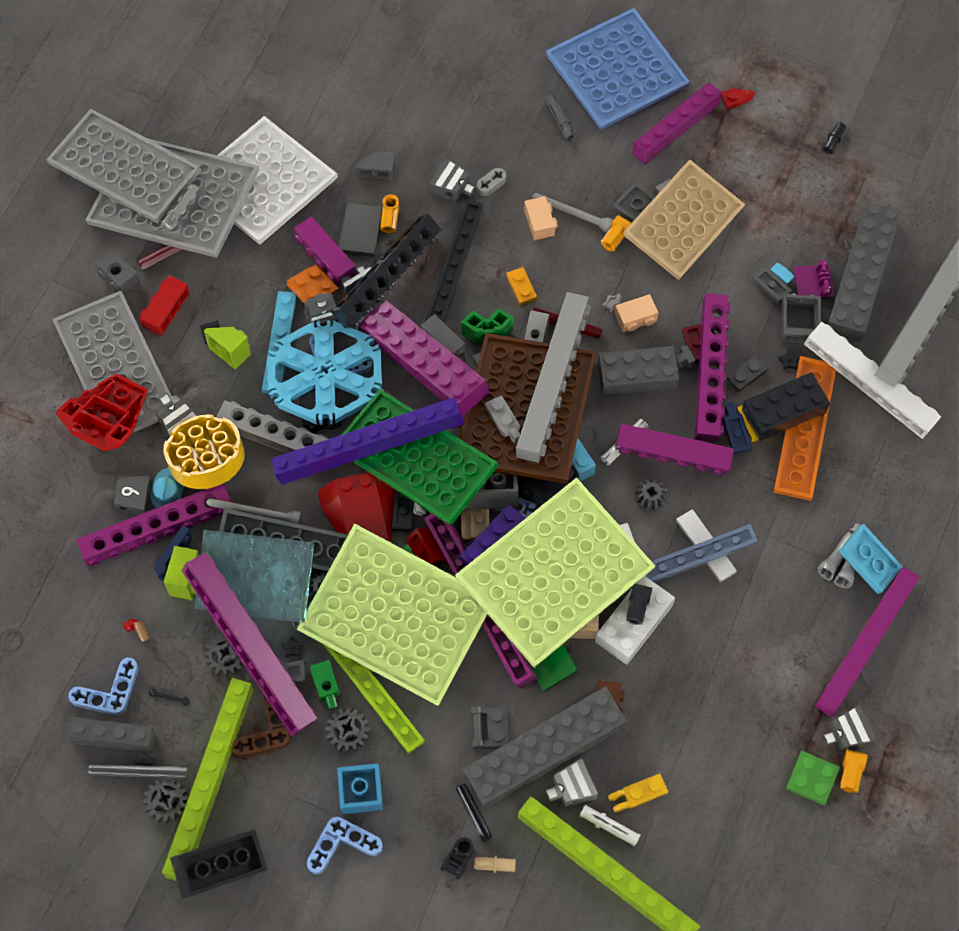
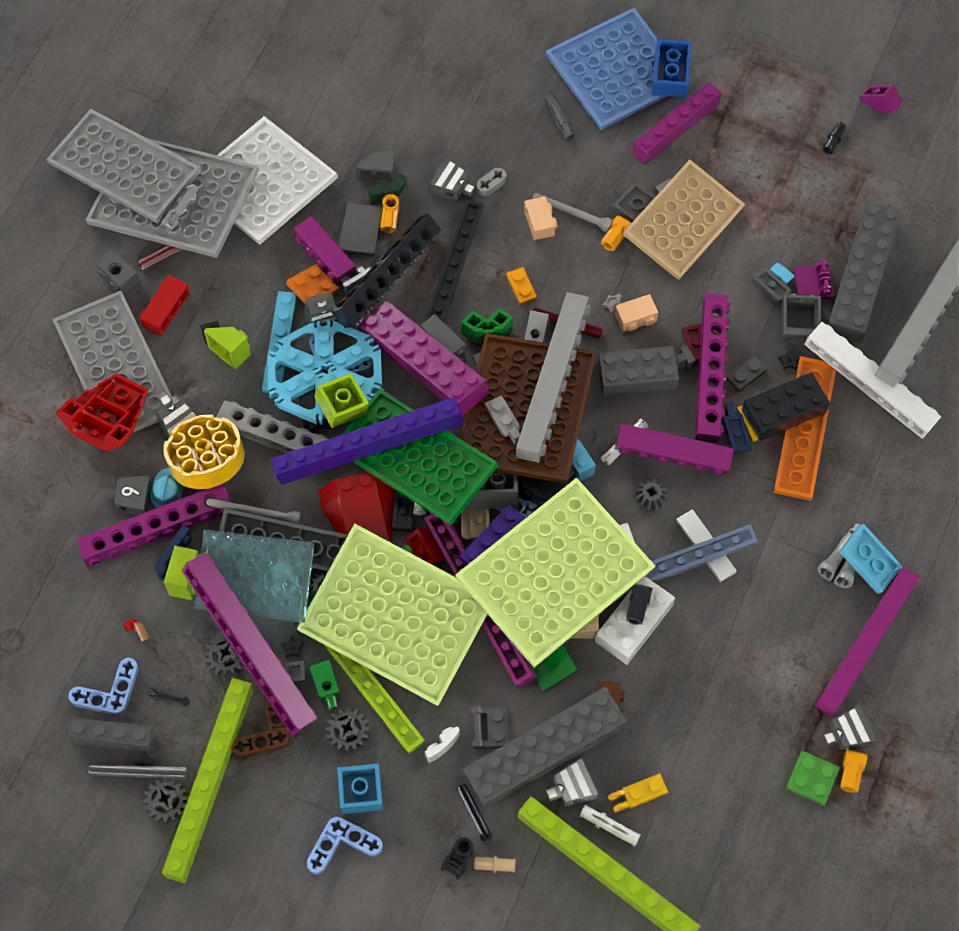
(218, 863): black brick -> none
(341, 400): none -> lime brick
(380, 190): none -> clear green slope
(447, 739): none -> white slope
(671, 68): none -> blue brick
(734, 97): red plate -> none
(882, 98): none -> magenta slope

